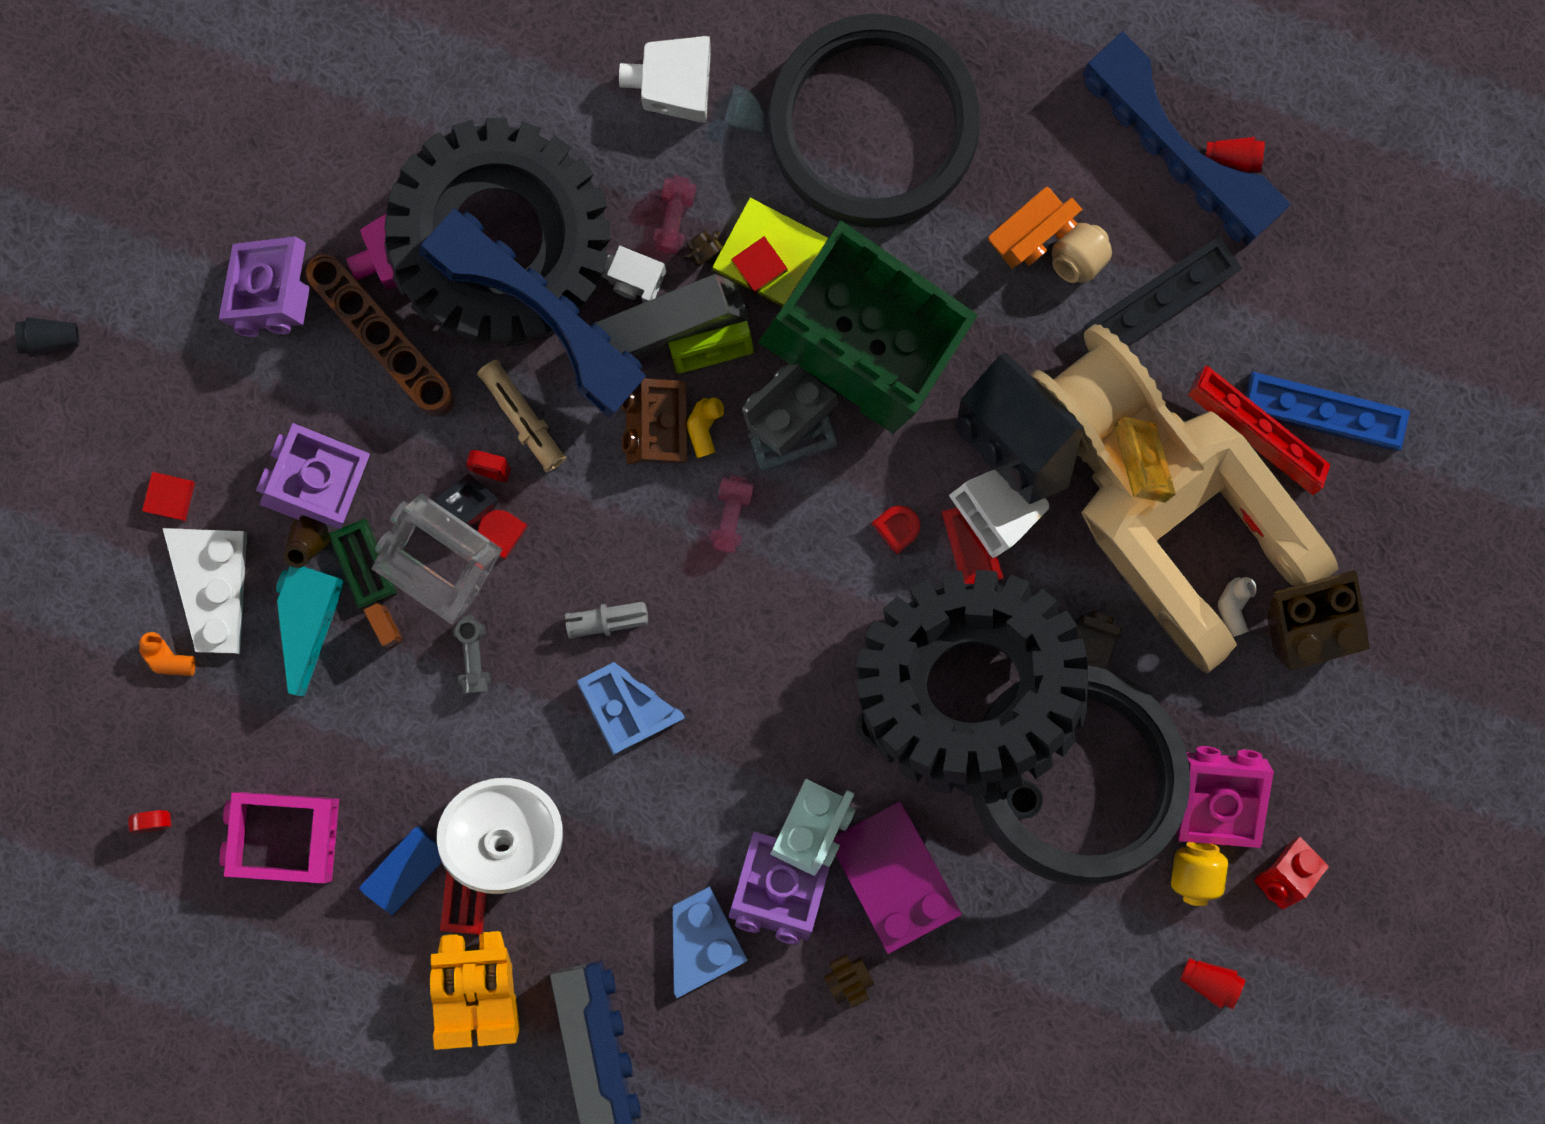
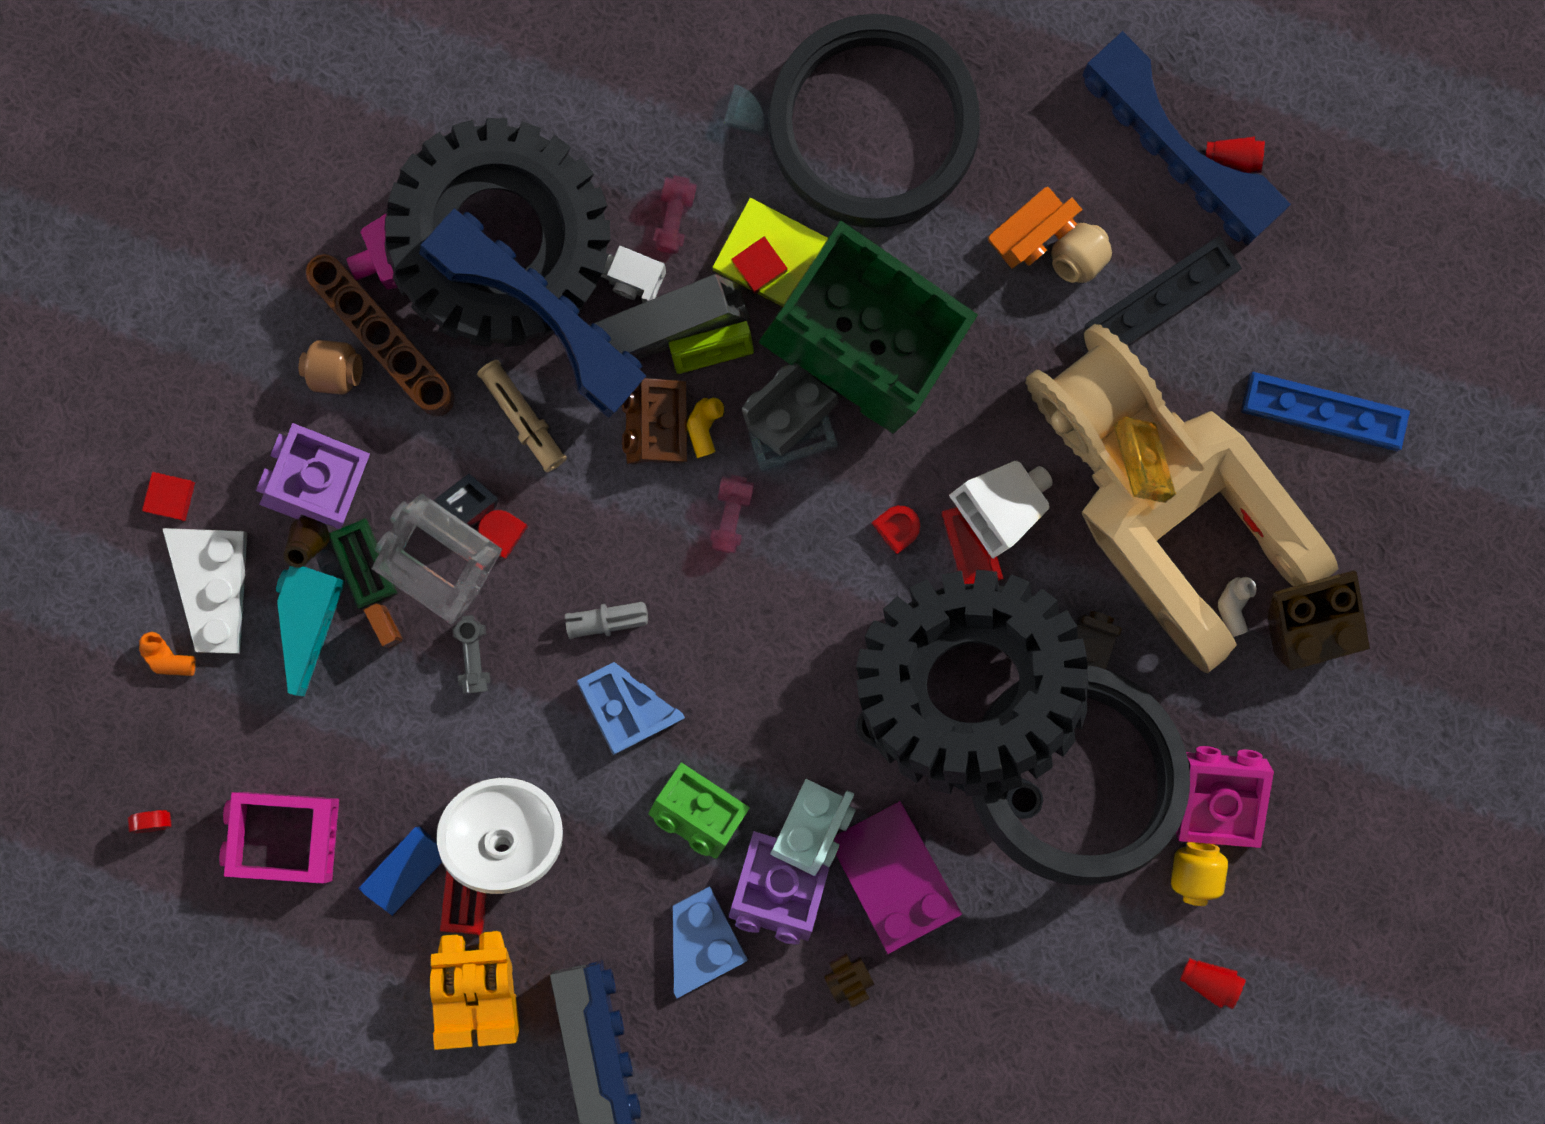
(45, 336): black cone -> none
(265, 287): medium lavender plate -> none
(331, 367): none -> medium nougat head
(488, 465): red tile -> none
(672, 77): white torso -> none
(698, 811): none -> bright green bracket
(703, 247): dark brown plate -> none
(1020, 430): black slope -> none
(1260, 430): red tile -> none
(1292, 874): red bracket -> none

